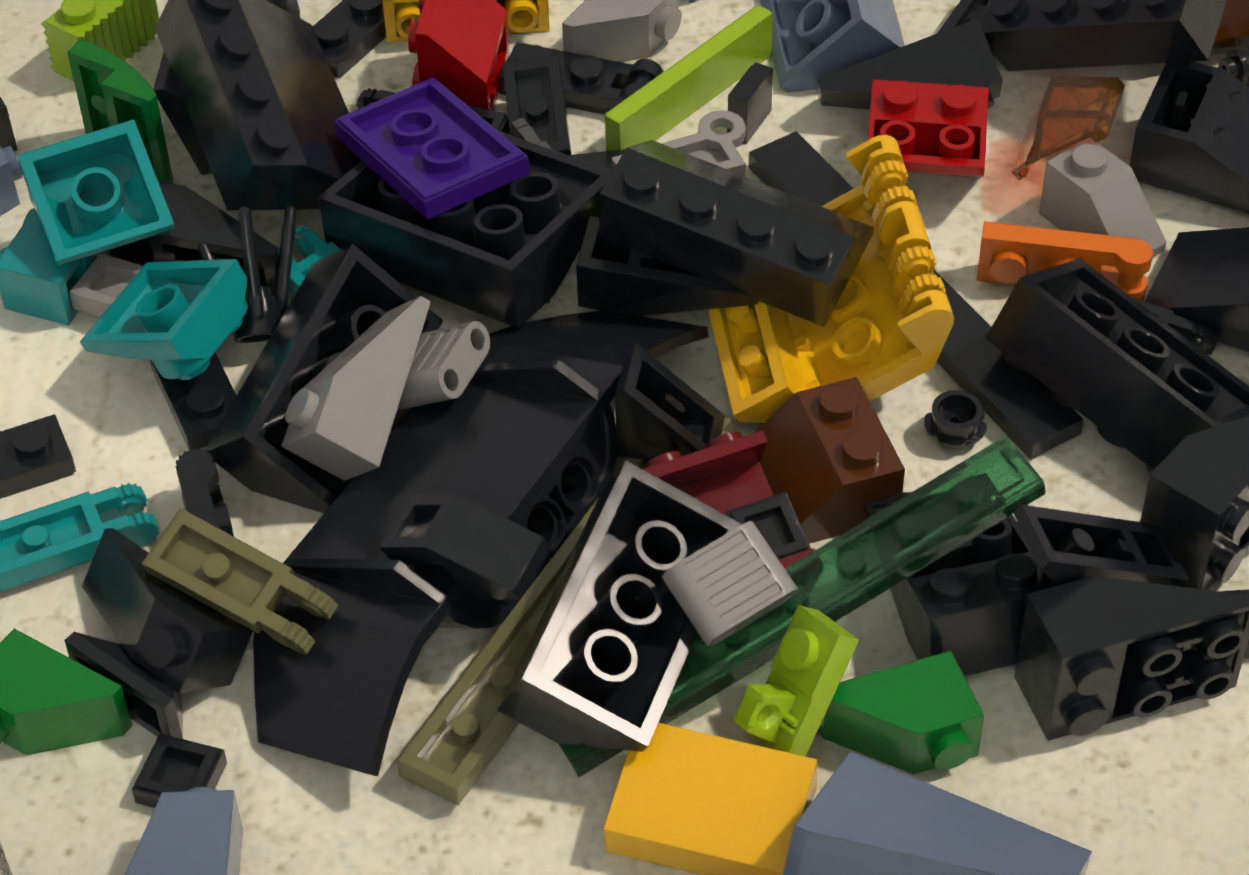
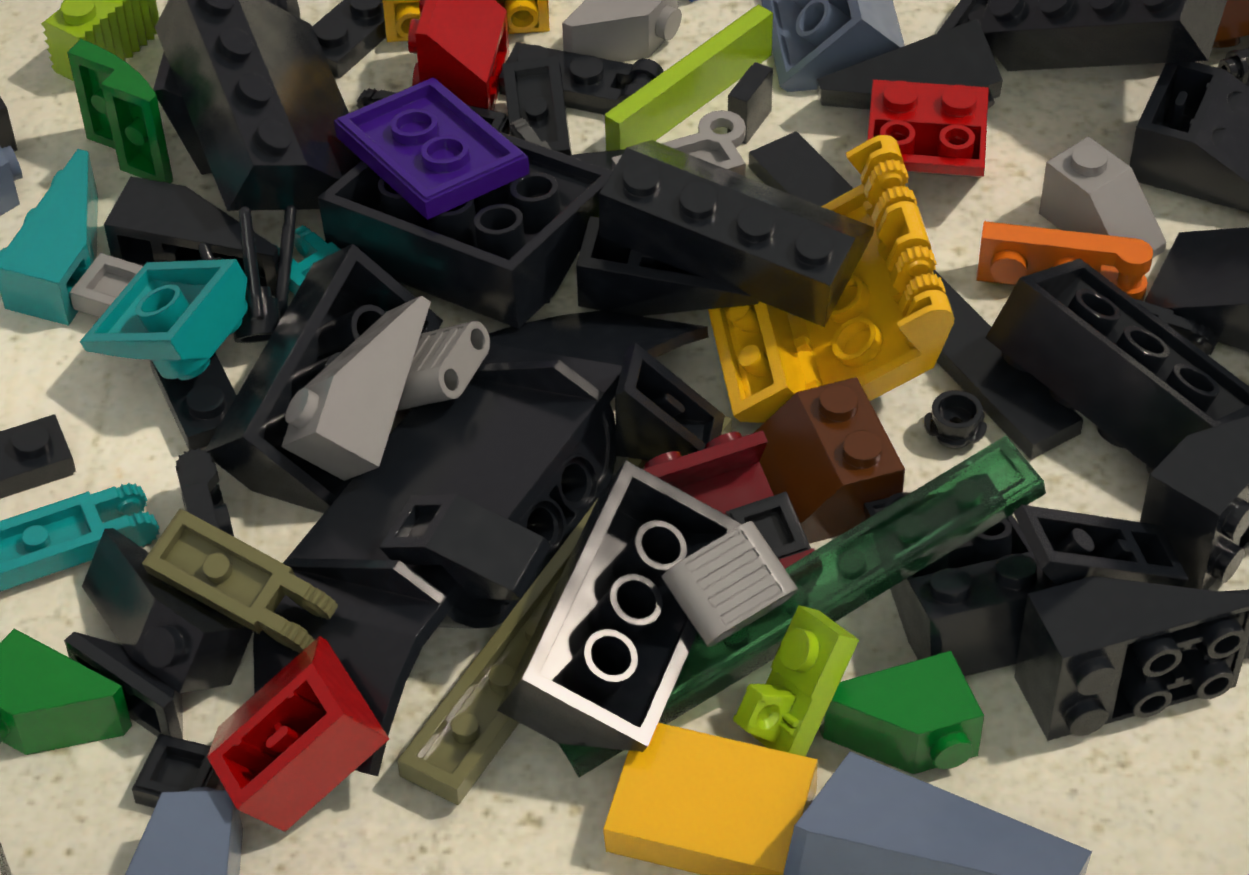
(95, 192): teal slope -> none
(295, 739): none -> red slope
(1067, 115): clear orange slope -> none

